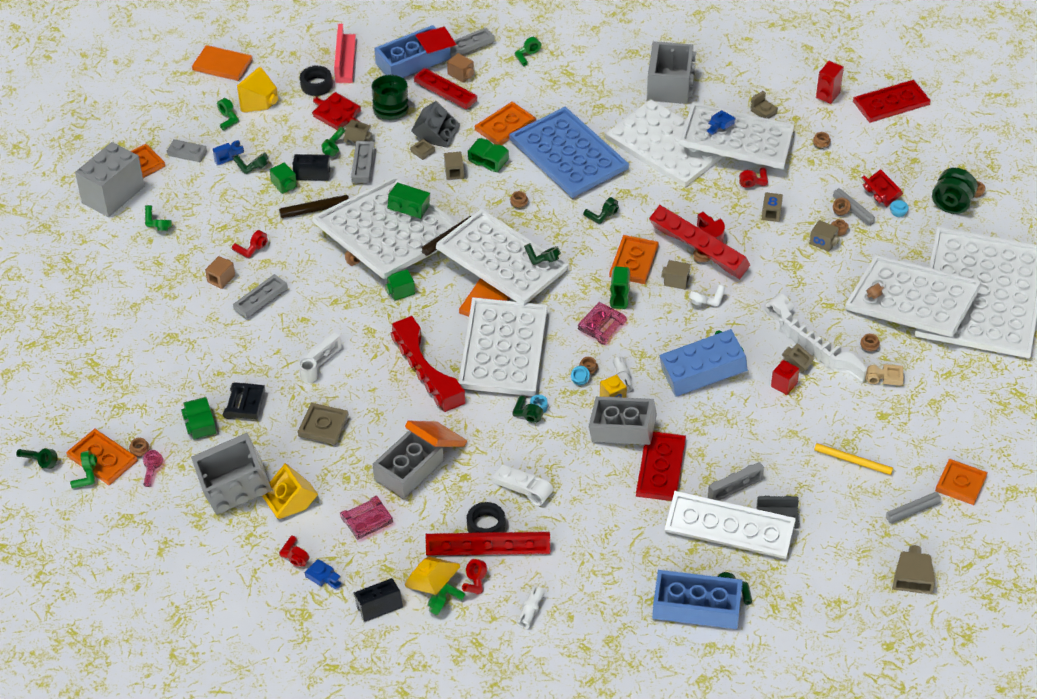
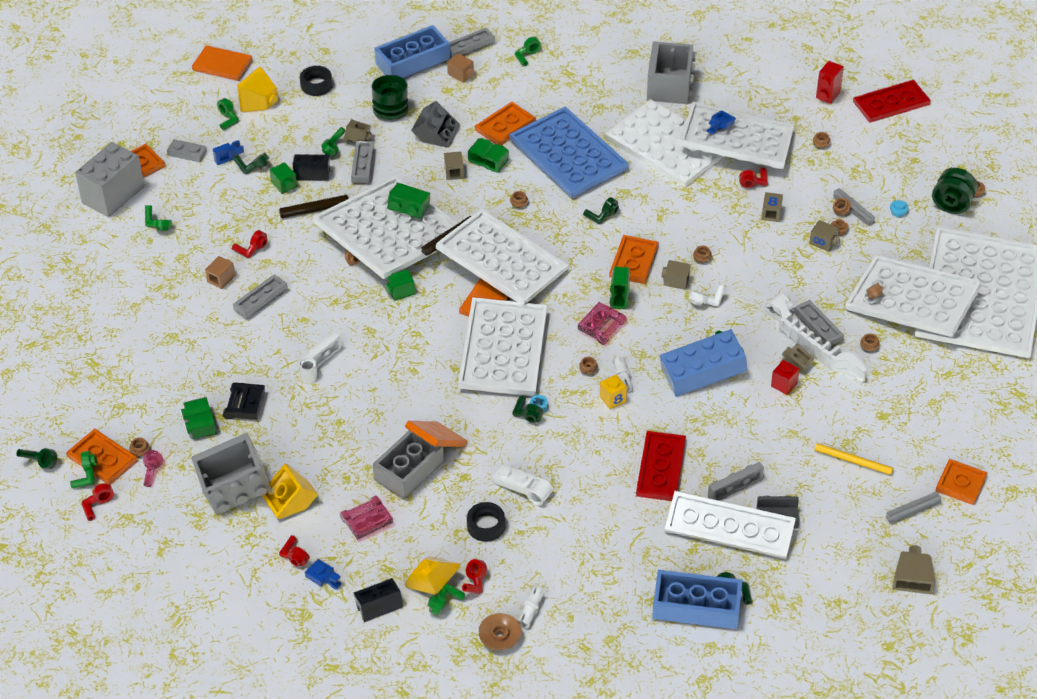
(101, 494): none -> red plate
(323, 423): dark tan plate -> none
(335, 110): red plate -> none
(344, 56): coral fence -> none
(422, 149): dark tan tile -> none
(436, 39): red sticker -> none
(444, 388): red arch -> none
(445, 88): red plate -> none
(487, 543): red plate -> none
(499, 625): none -> medium nougat dish
(548, 255): dark green plate -> none
(580, 375): medium azure plate -> none
(622, 420): light grey brick -> none
(712, 227): red brick -> none
(714, 249): red arch -> none
(762, 107): dark tan bracket -> none
(818, 323): none -> light grey plate
(882, 187): red bracket -> none
(890, 374): tan plate -> none

